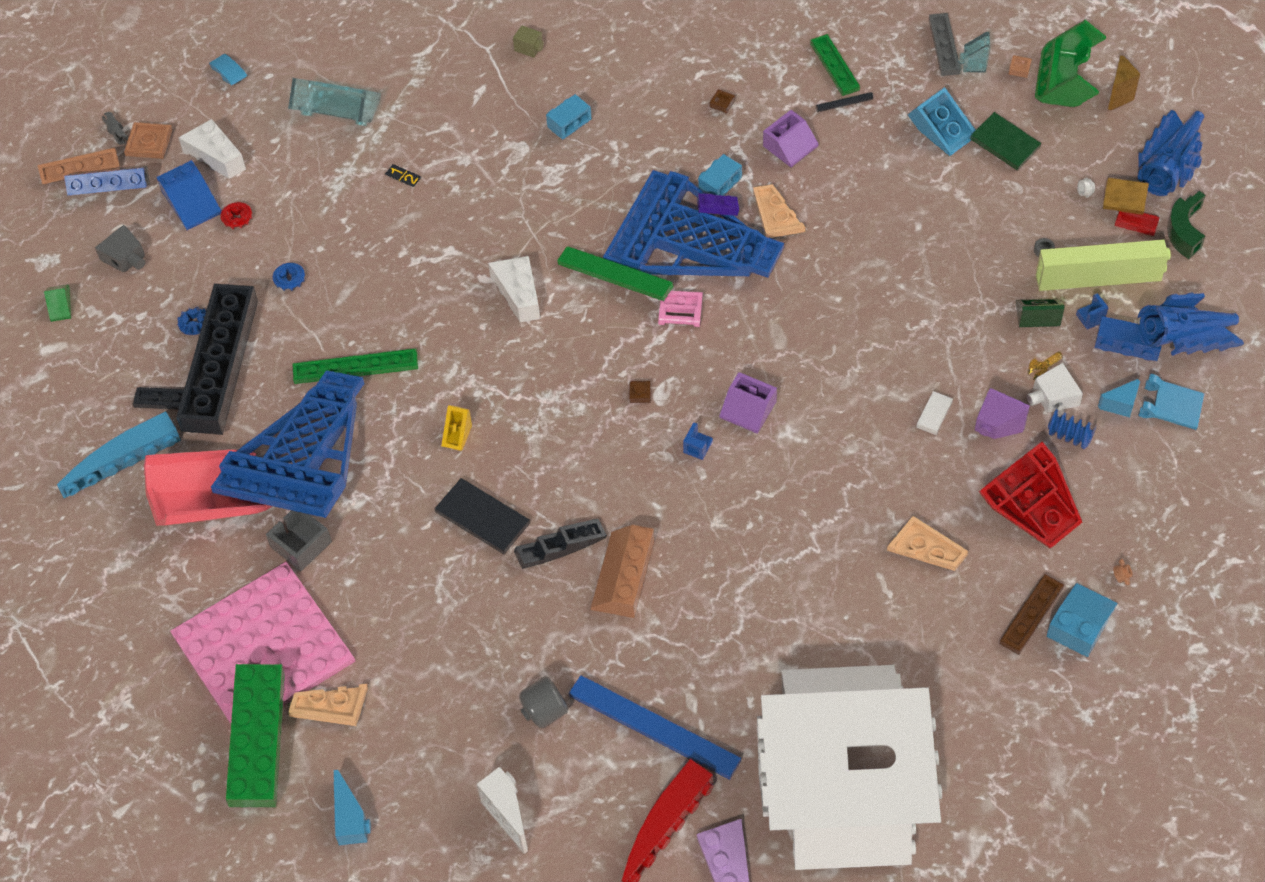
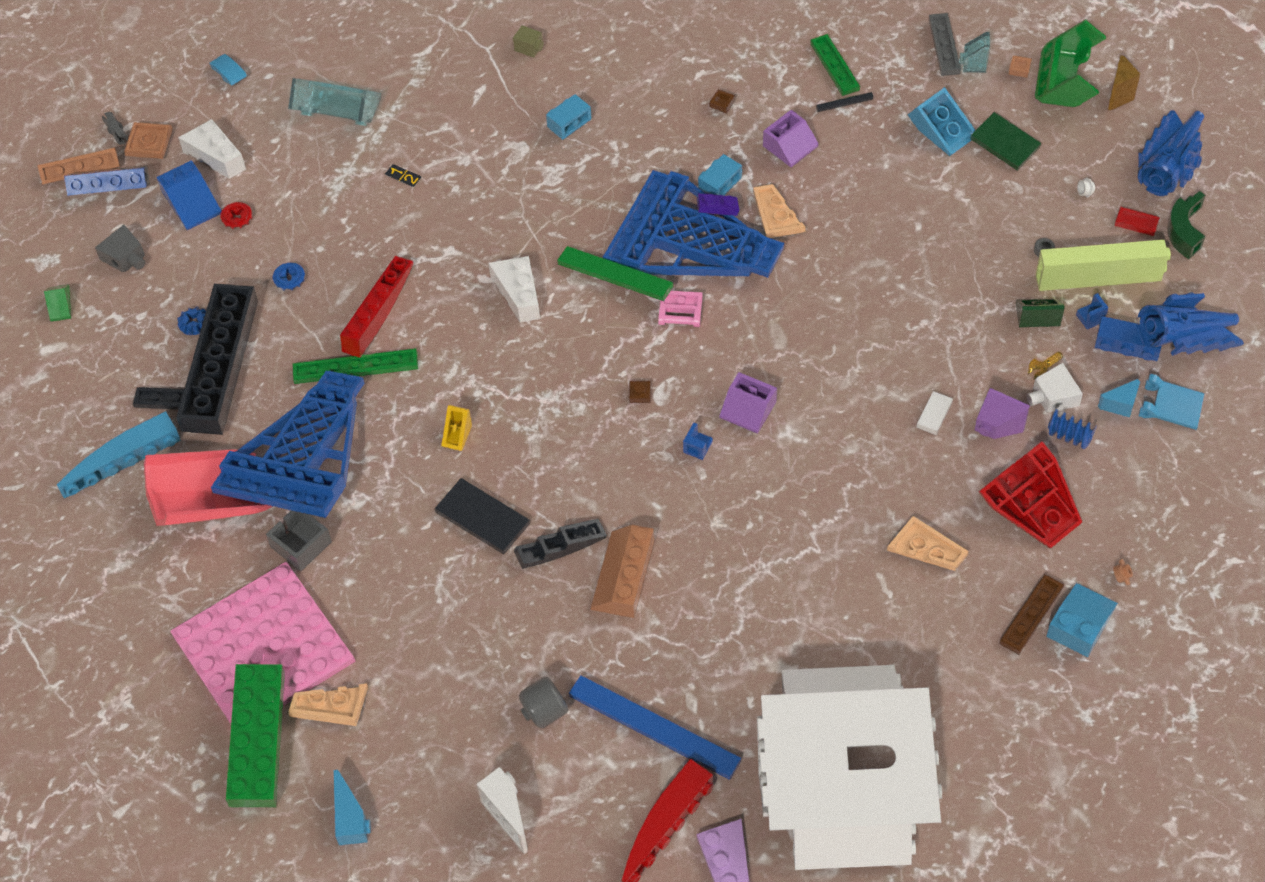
(375, 308): none -> red slope
(1125, 195): pearl gold slope -> none

